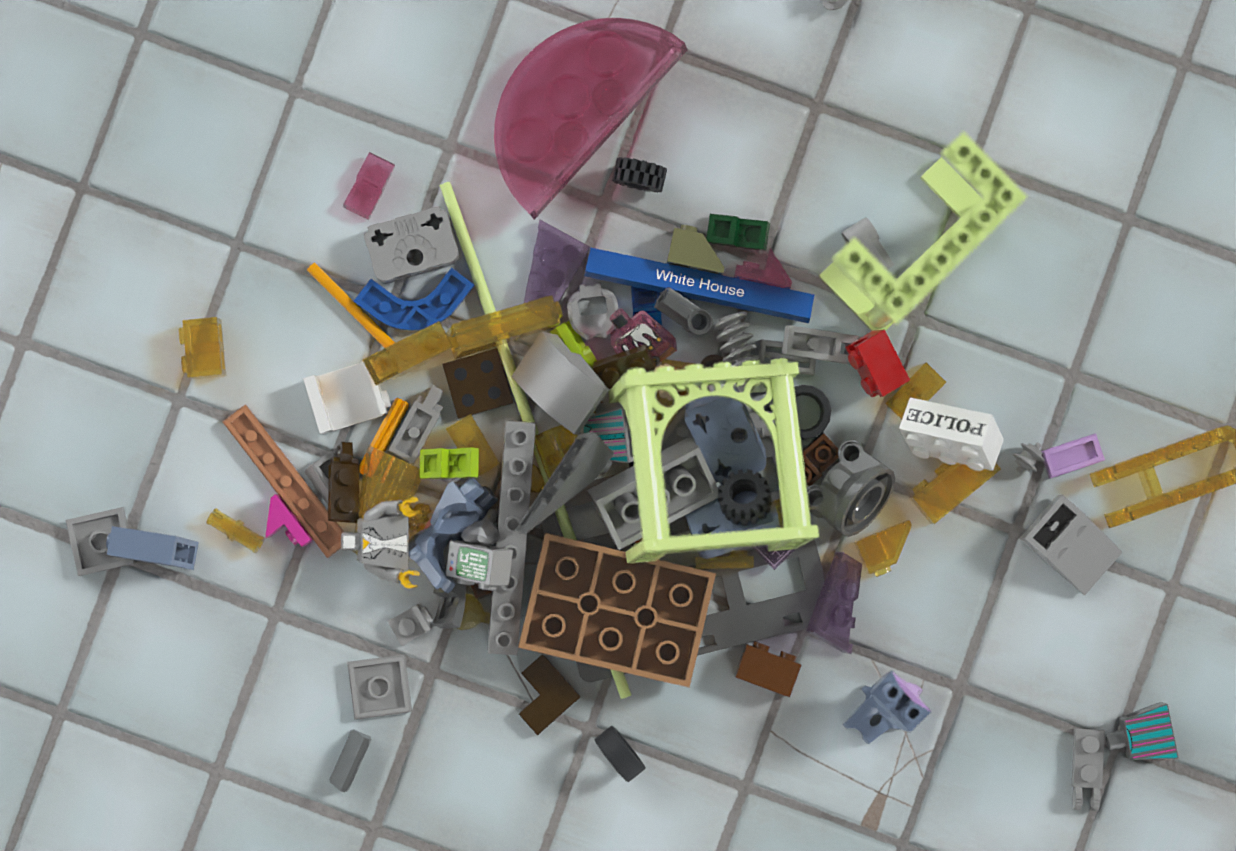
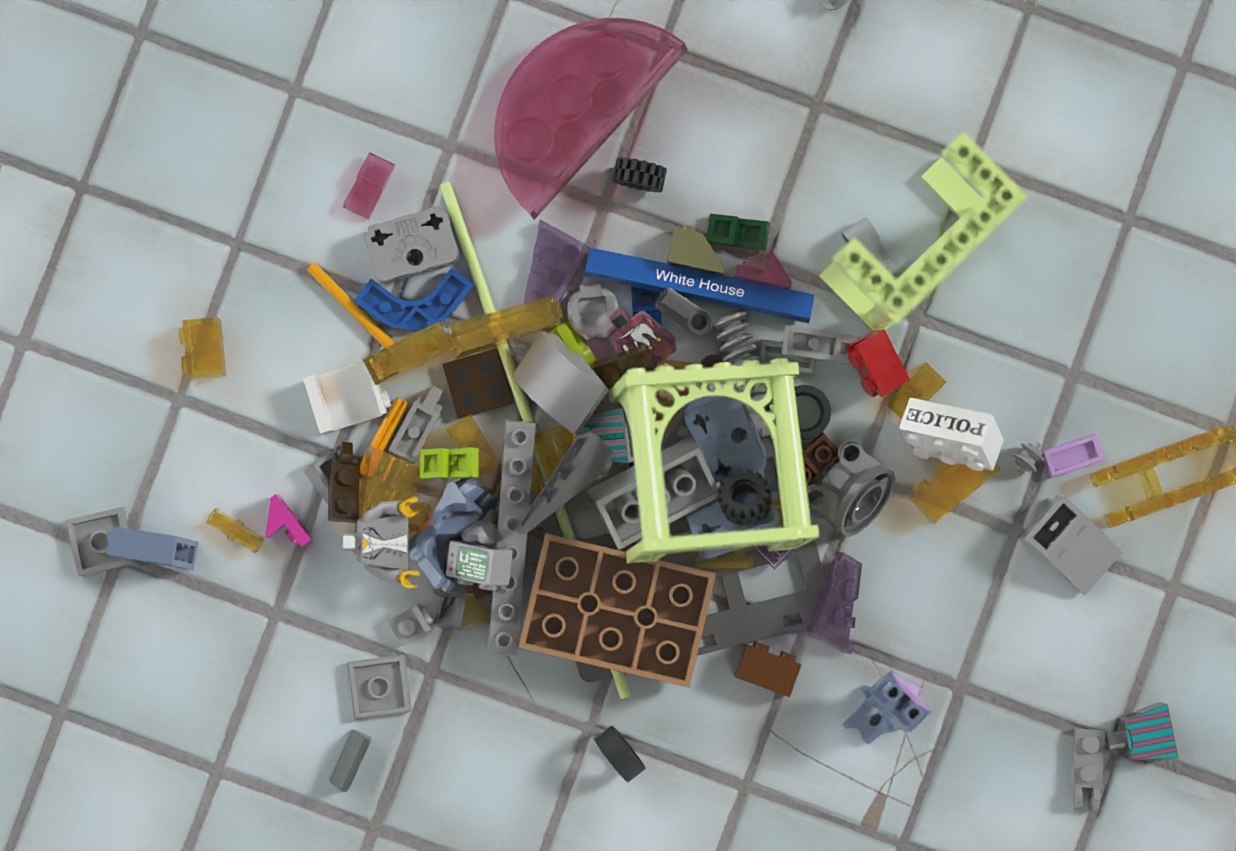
(285, 479): nougat tile -> none
(554, 697): dark brown tile -> none
(883, 548): clear yellow slope -> none

